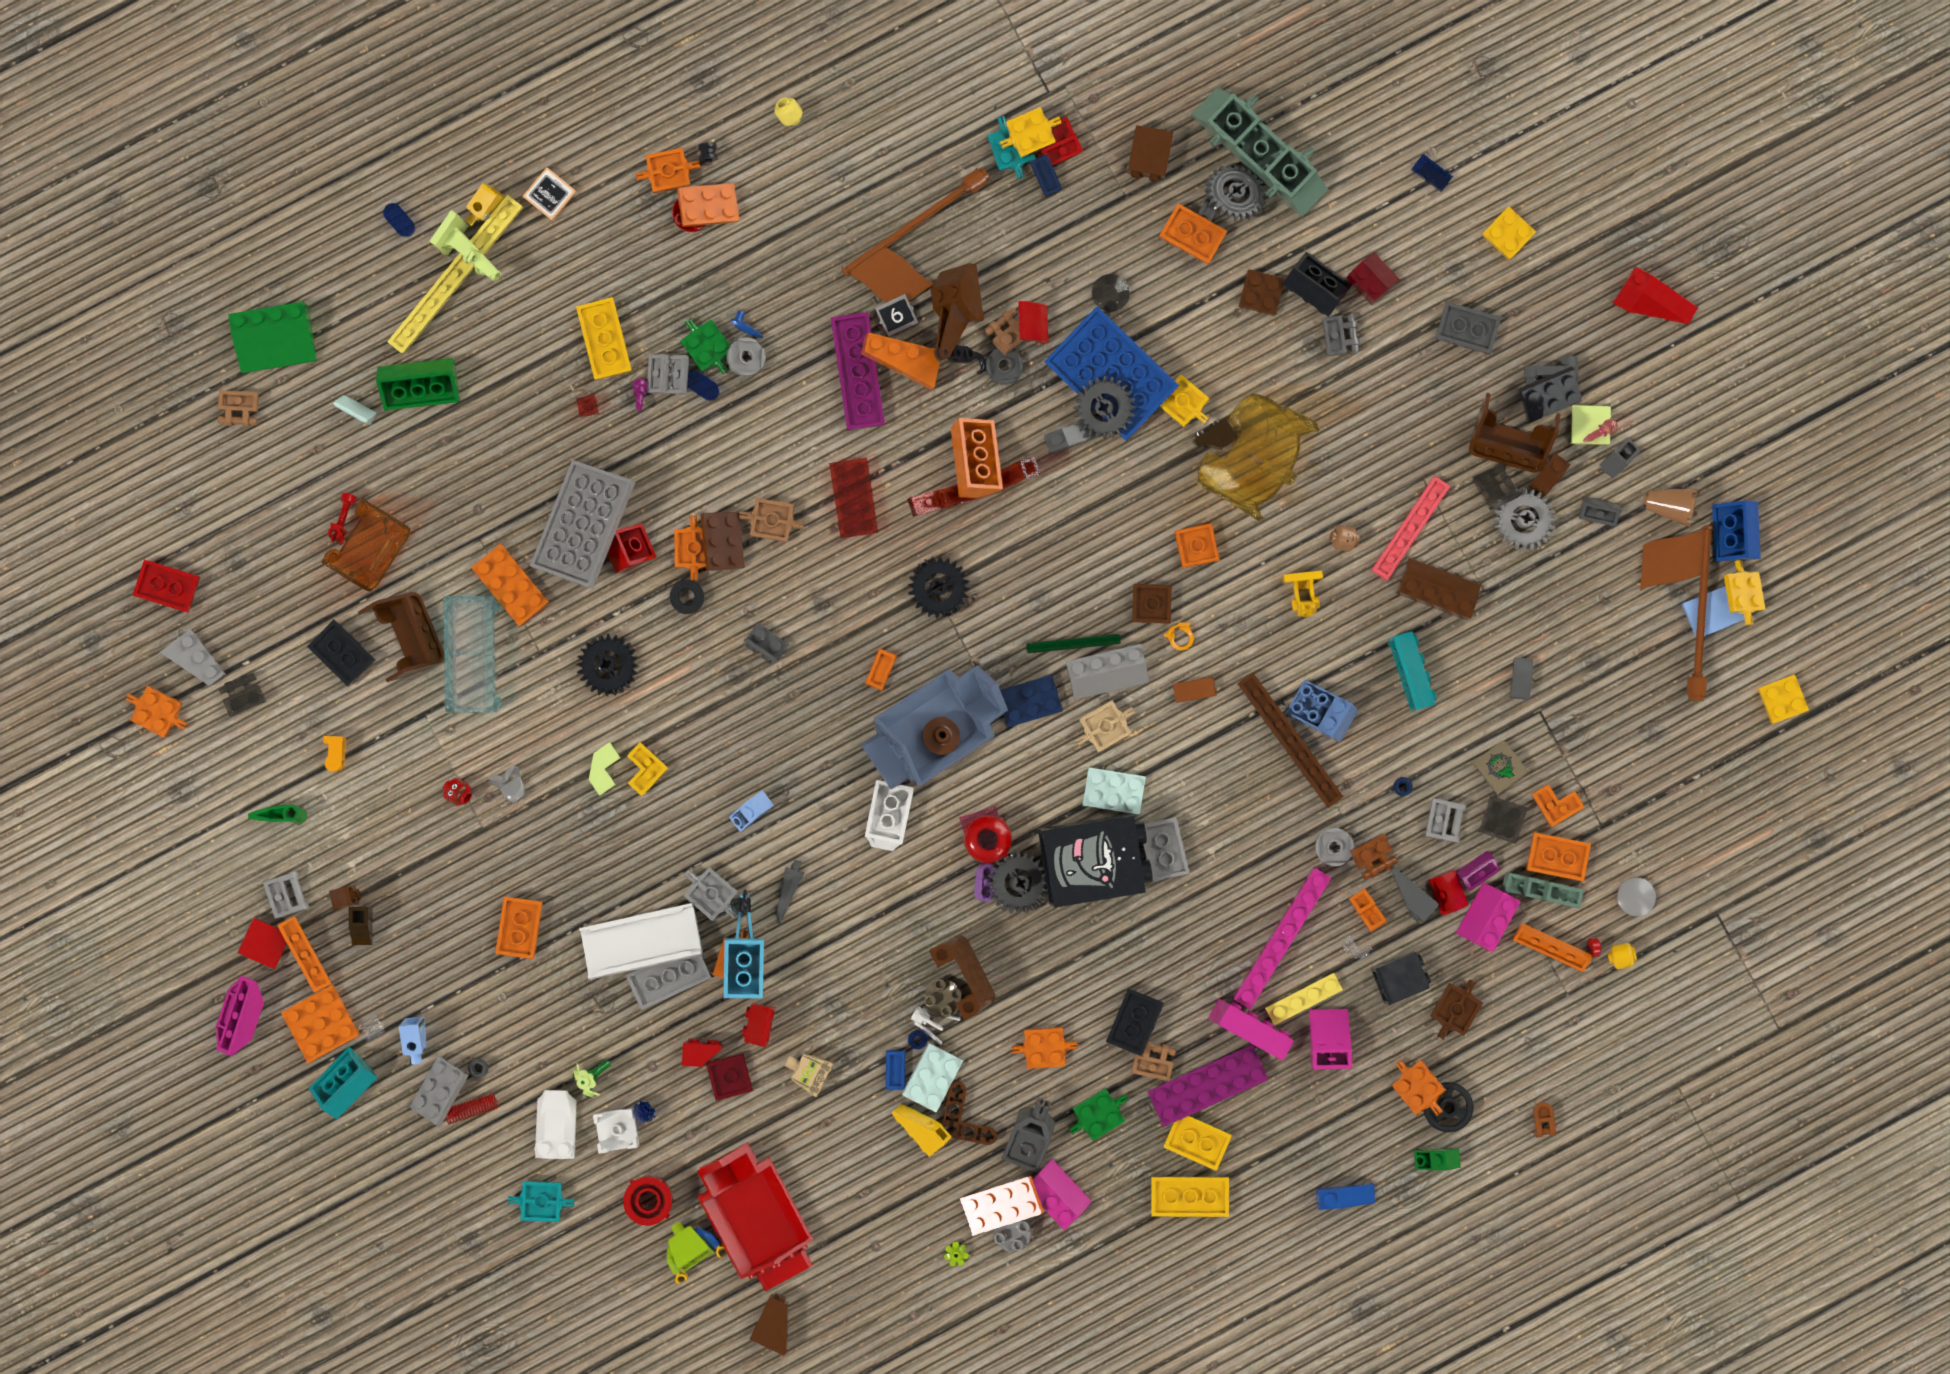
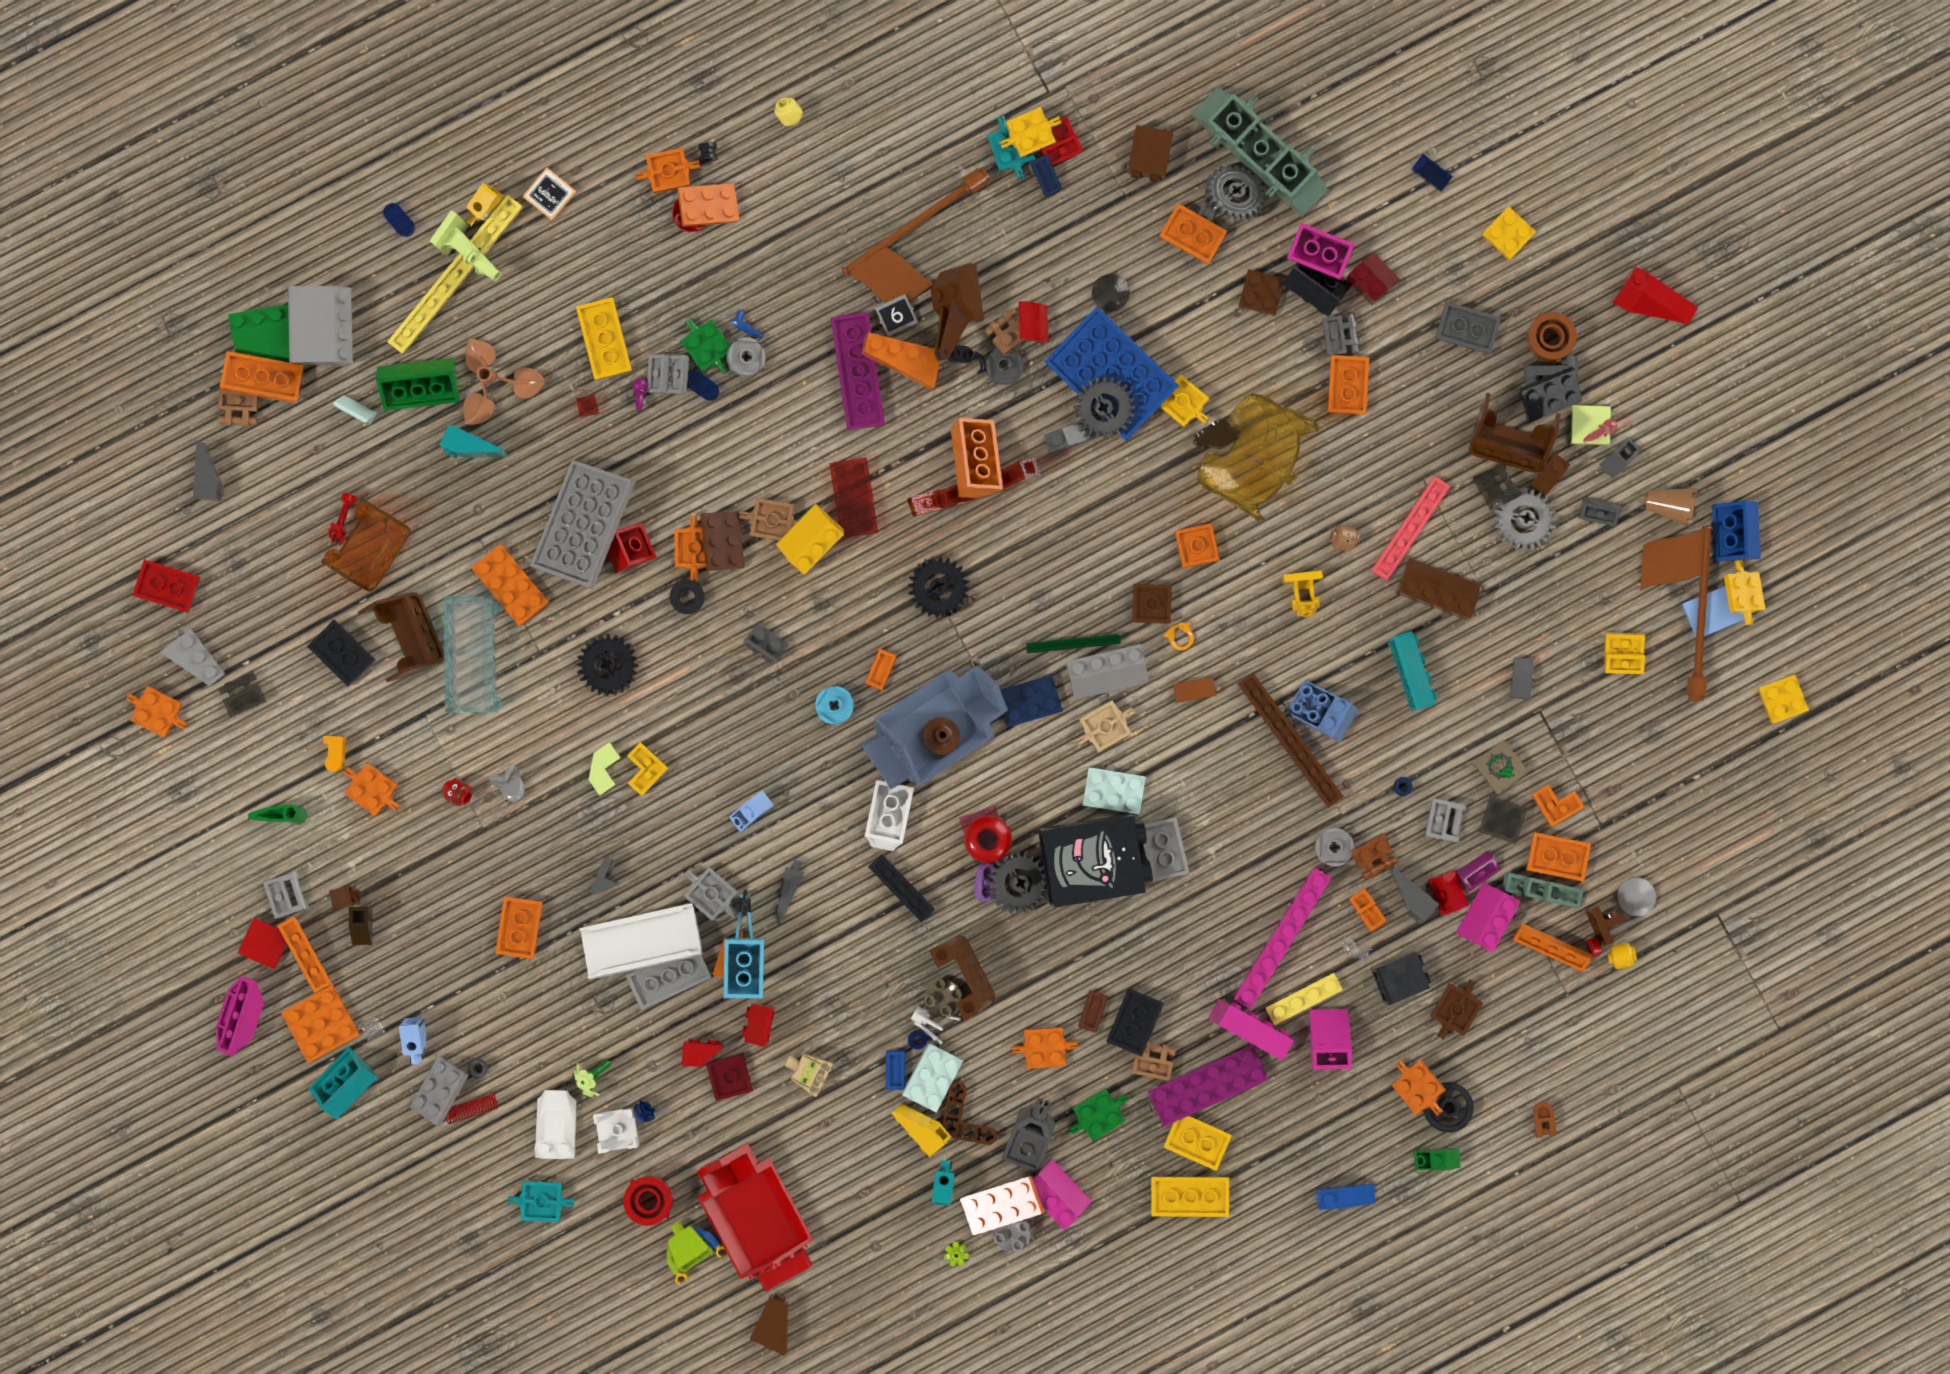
(206, 478): none -> dark grey slope
(261, 377): none -> orange plate
(320, 325): none -> light grey slope
(371, 789): none -> orange plate
(463, 444): none -> teal slope
(479, 356): none -> nougat plant
(602, 882): none -> dark grey slope
(810, 539): none -> yellow slope
(824, 709): none -> medium azure plate
(901, 888): none -> black plate
(943, 1193): none -> teal torso
(1092, 1011): none -> copper tile
(1320, 251): none -> dark pink slope
(1348, 385): none -> orange plate
(1562, 326): none -> dark orange piece
(1601, 923): none -> reddish brown bracket
(1624, 653): none -> yellow slope

